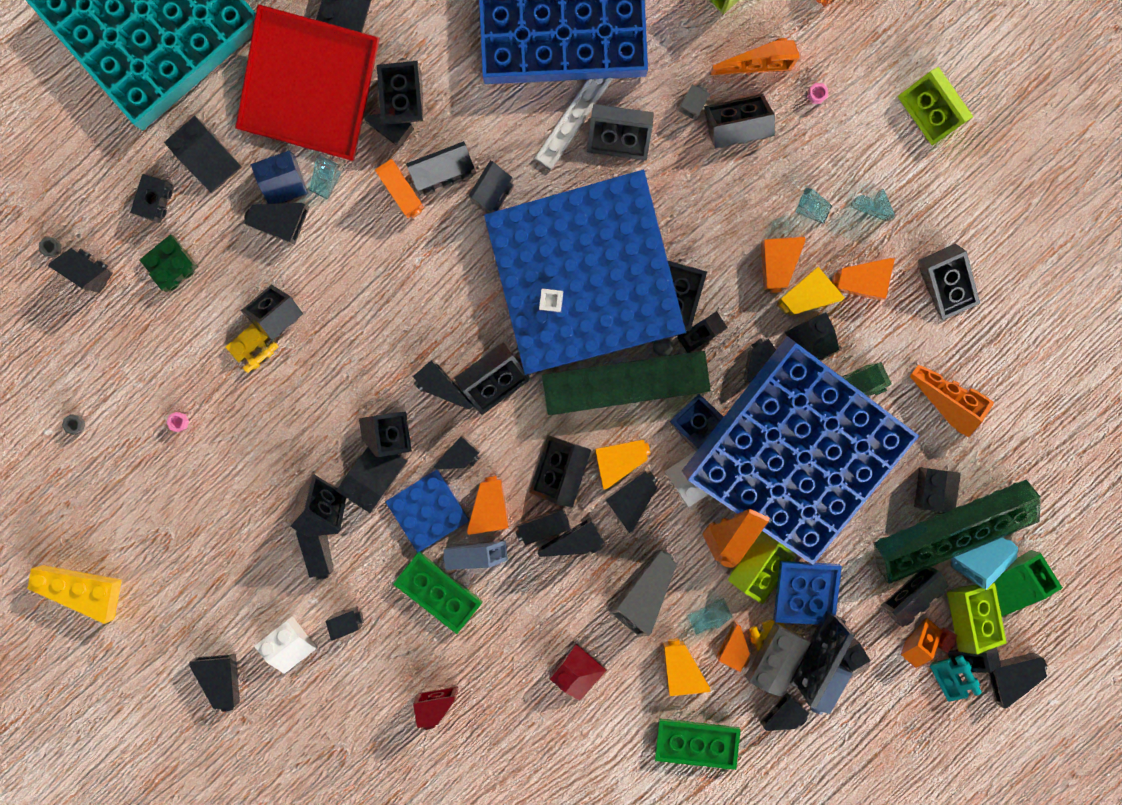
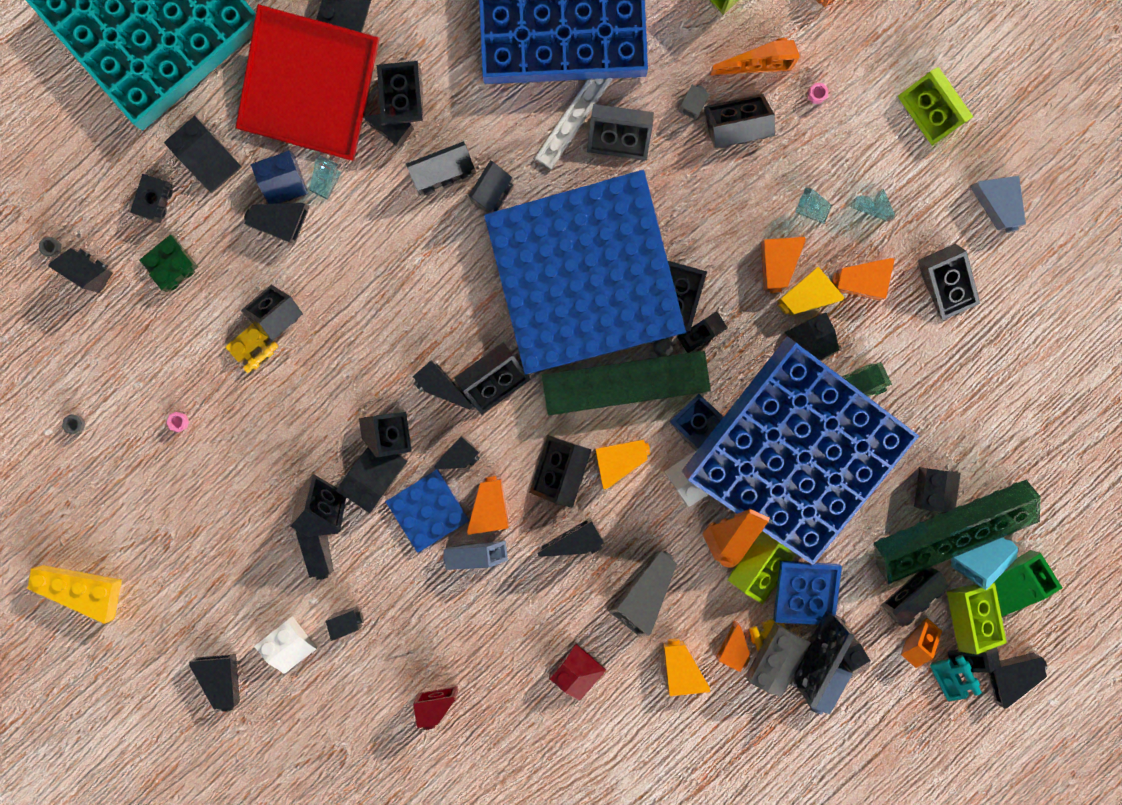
(400, 189): orange slope -> none
(438, 592): green plate -> none
(543, 526): black slope -> none
(551, 300): white plate -> none
(632, 499): black slope -> none
(697, 744): green plate -> none
(710, 616): clear light blue slope -> none
(757, 358): black slope -> none
(785, 715): black slope -> none
(947, 640): clear red plate -> none
(959, 406): orange wedge -> none
(1002, 202): none -> sand blue slope

